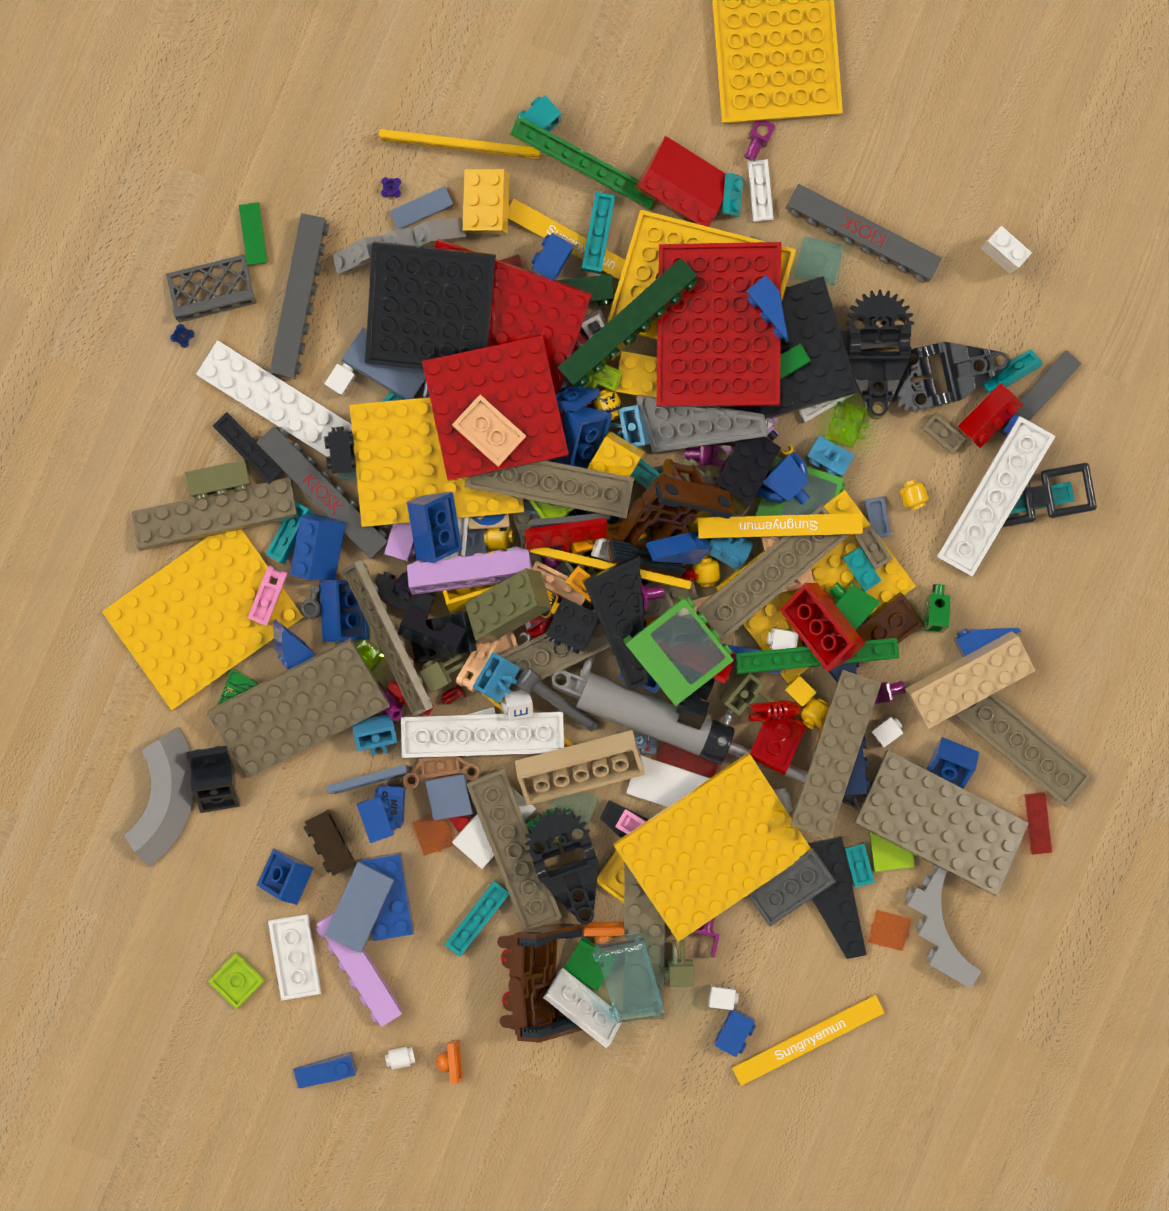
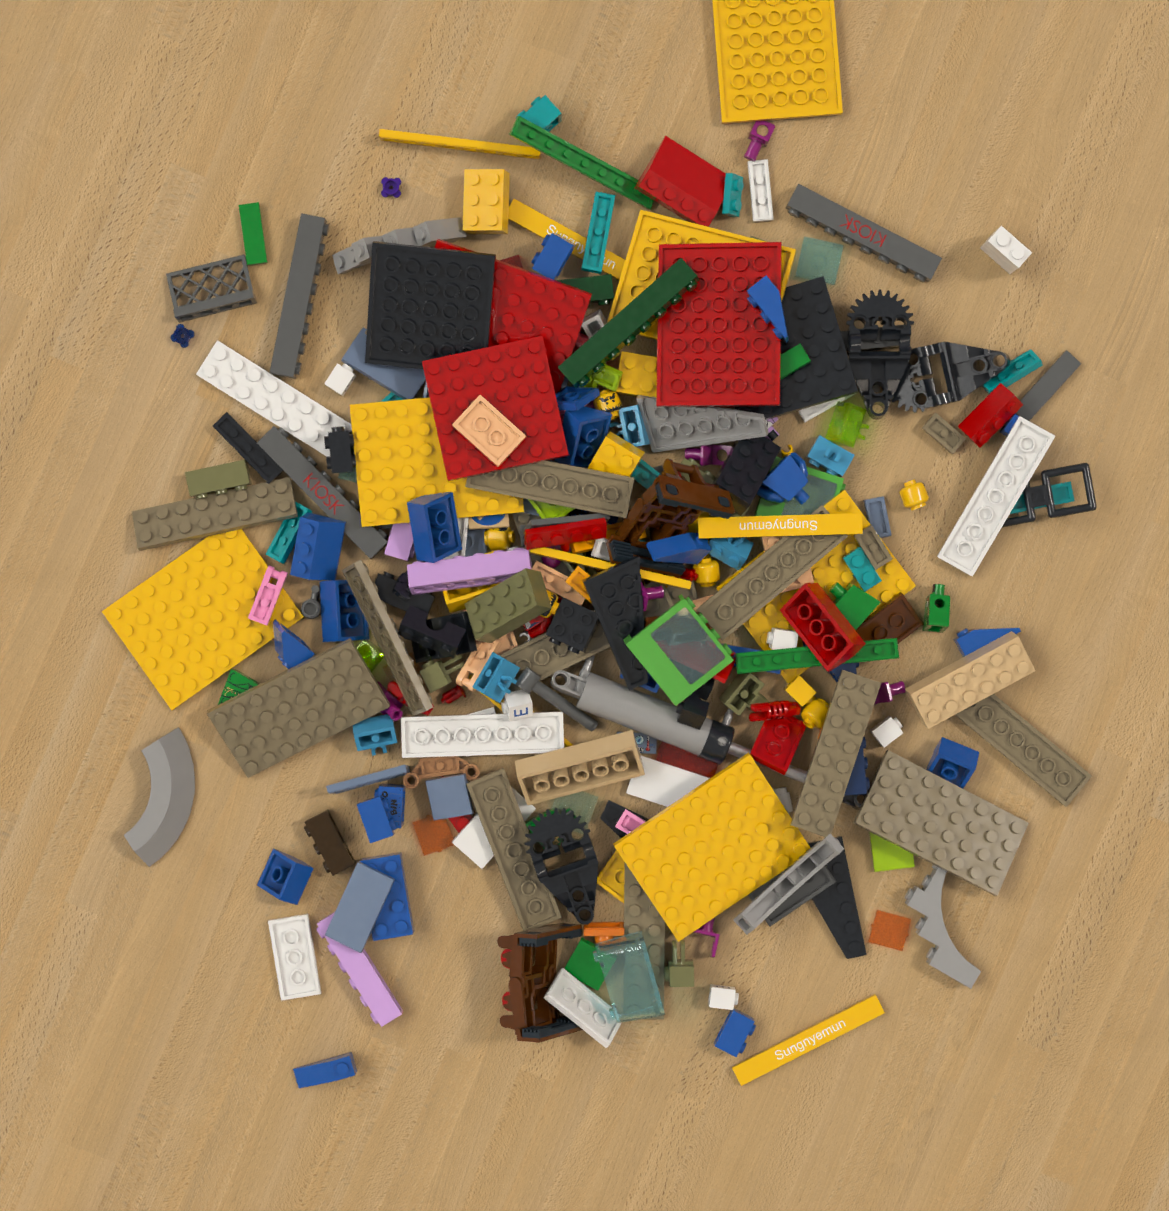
(213, 779): black bracket -> none
(236, 980): lime tile -> none
(400, 1057): white brick -> none
(421, 208): sand blue tile -> none
(451, 1062): orange tile -> none
(477, 918): teal plate -> none
(788, 883): none -> light grey arch
(859, 865): teal plate -> none
(1038, 823): clear red tile -> none

